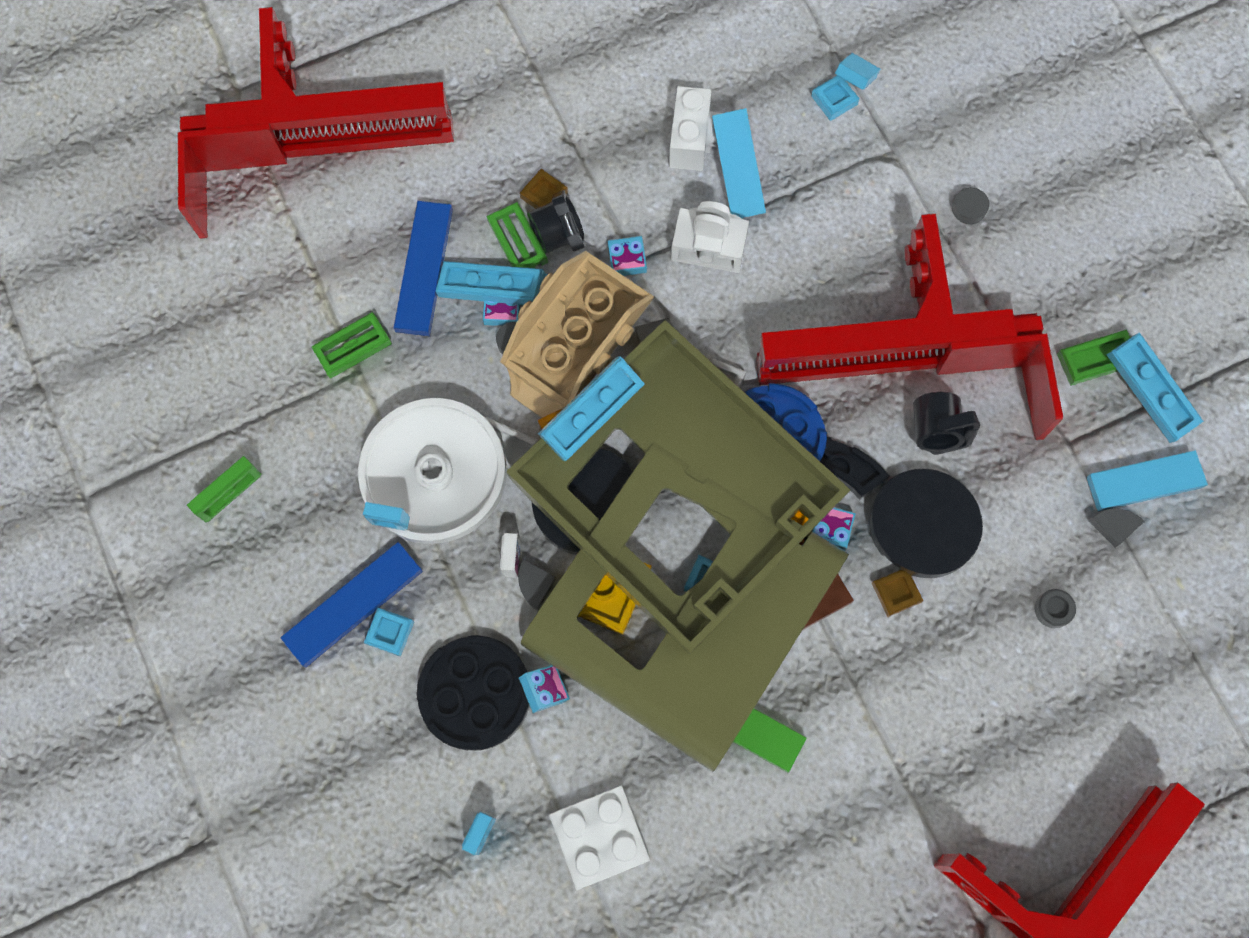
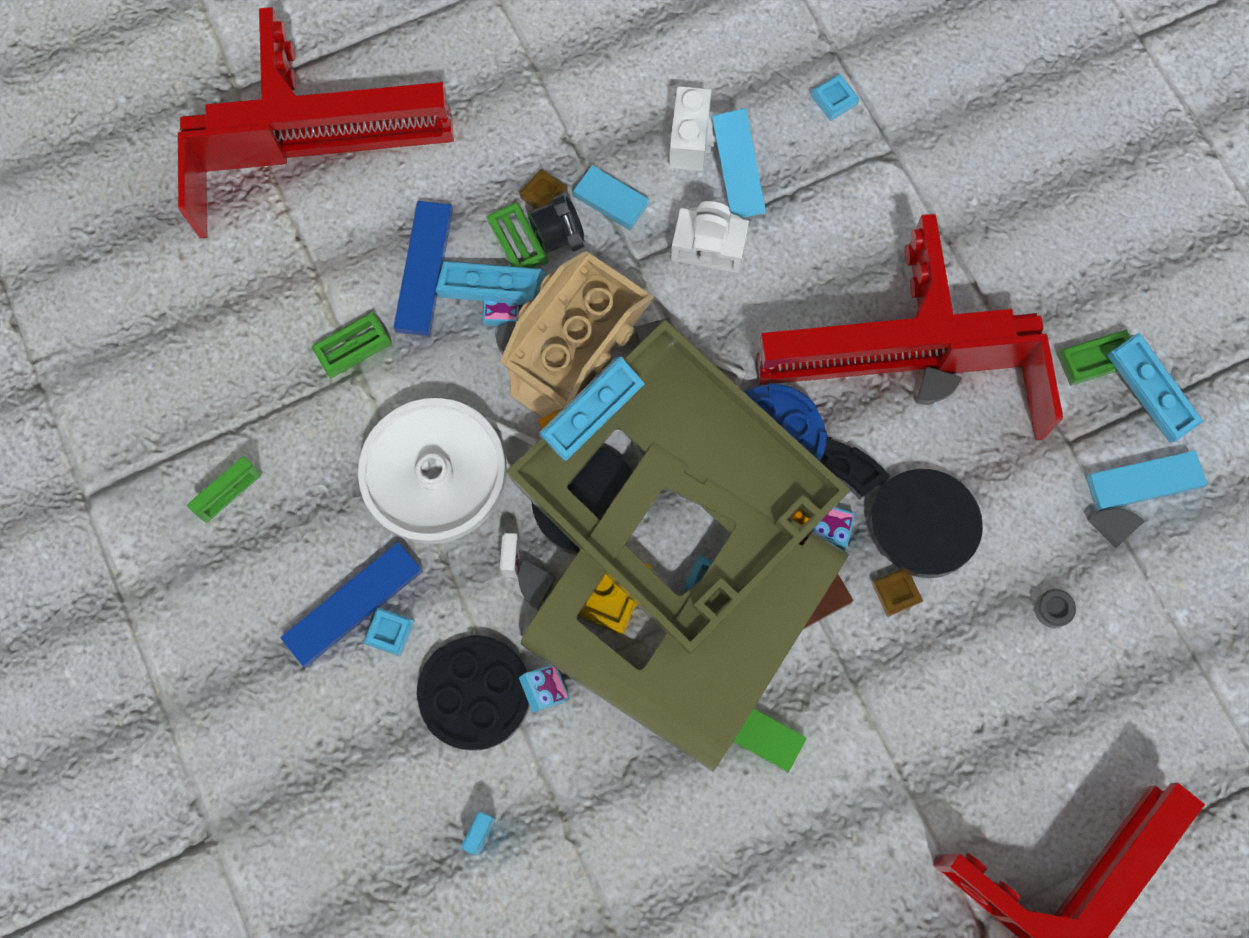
(386, 516): medium azure tile -> none
(599, 837): white plate -> none
(611, 197): none -> medium azure tile
(627, 255): tile -> none
(857, 71): medium azure tile -> none
(936, 386): none -> dark grey tile
(941, 423): black piece -> none
(970, 205): dark grey tile -> none

